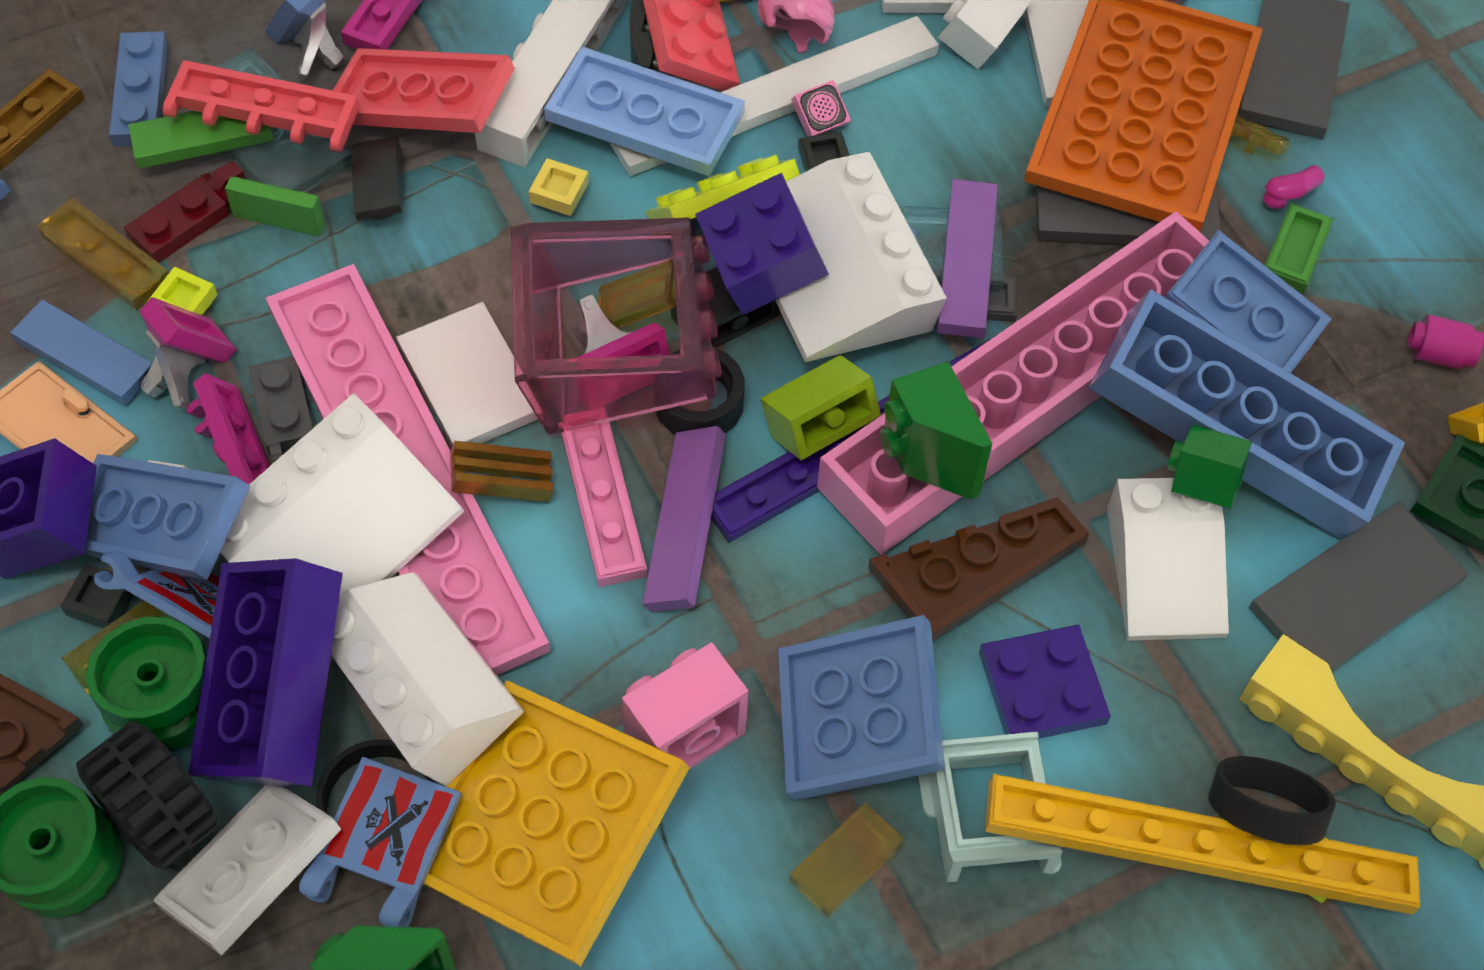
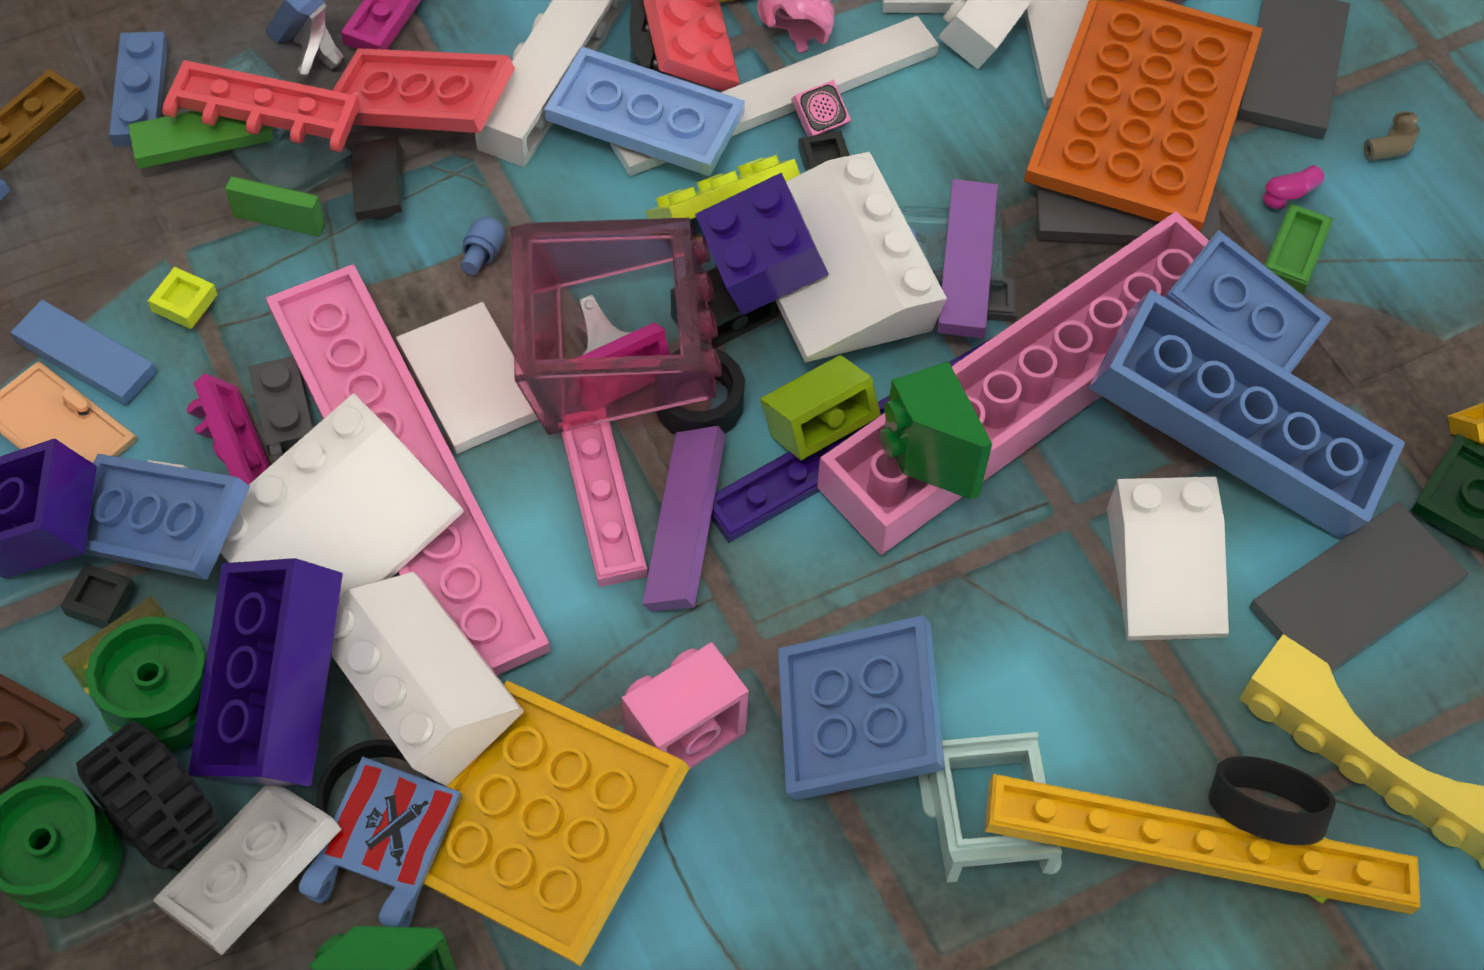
(103, 253): clear yellow plate -> none
(180, 343): dark pink piece -> none
(180, 596): medium blue flag -> none
(183, 214): dark red hinge -> none
(482, 244): none -> medium blue cylinder
(501, 464): pearl gold tile -> none
(558, 187): light yellow plate -> none
(639, 295): clear yellow tile -> none
(846, 859): clear yellow tile -> none
(977, 565): reddish brown wing -> none
(1044, 683): dark purple plate -> none
(1209, 465): green brick -> none
(1259, 136): clear yellow piece -> none
(1398, 141): none -> dark tan arm
(1445, 342): dark pink brick -> none

